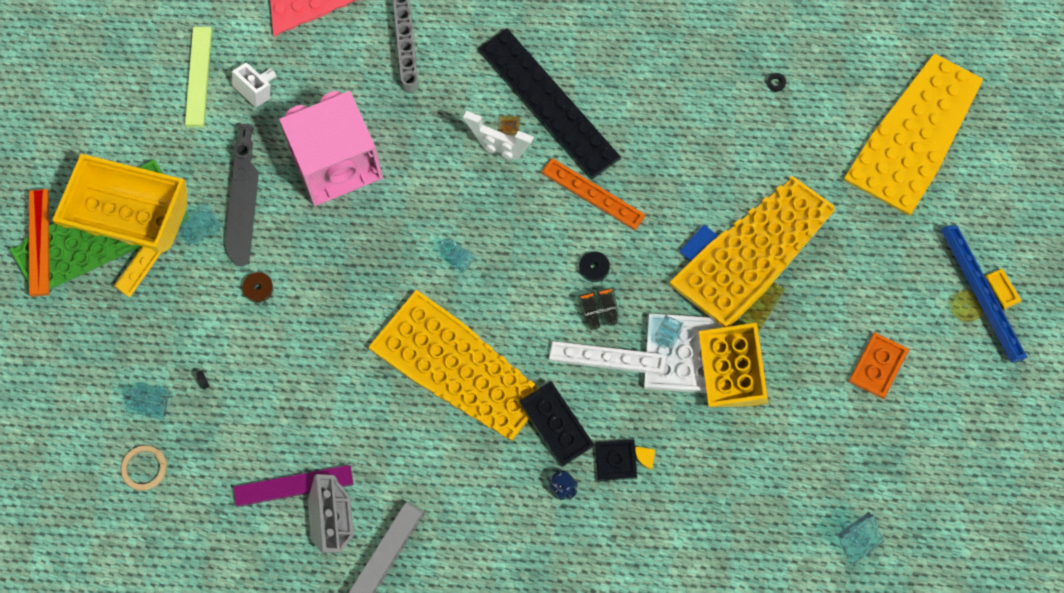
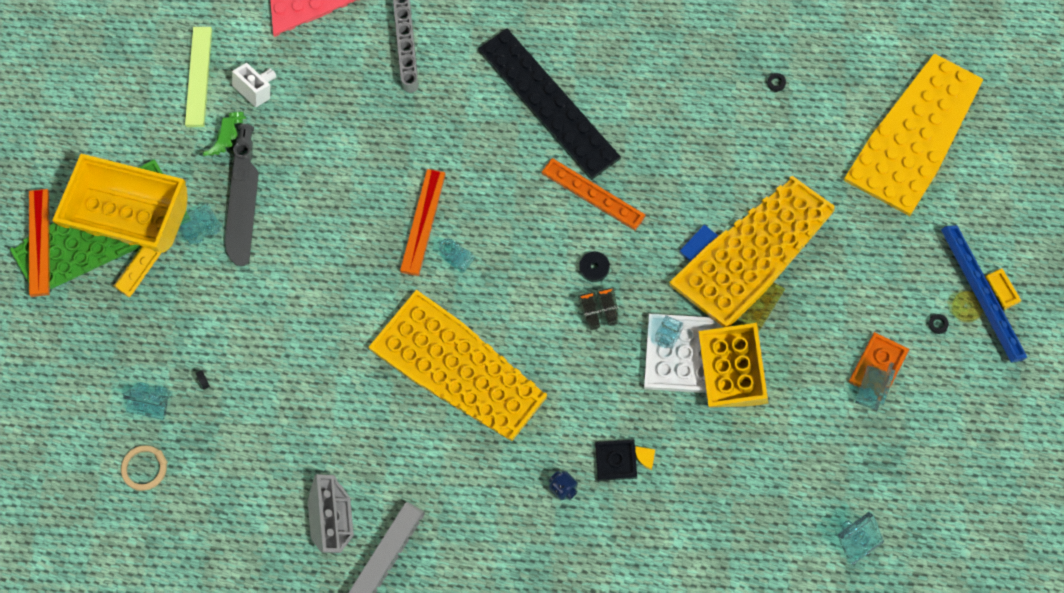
(226, 133): none -> bright green plant
(252, 281): reddish brown piece -> none
(287, 486): magenta tile -> none
(331, 147): bright pink piece -> none
(422, 222): none -> orange tile
(497, 141): white wing -> none
(510, 125): clear orange tile -> none
(556, 424): black tile -> none
(608, 358): white tile -> none
(875, 387): none -> clear light blue bracket
(938, 317): none -> black piece

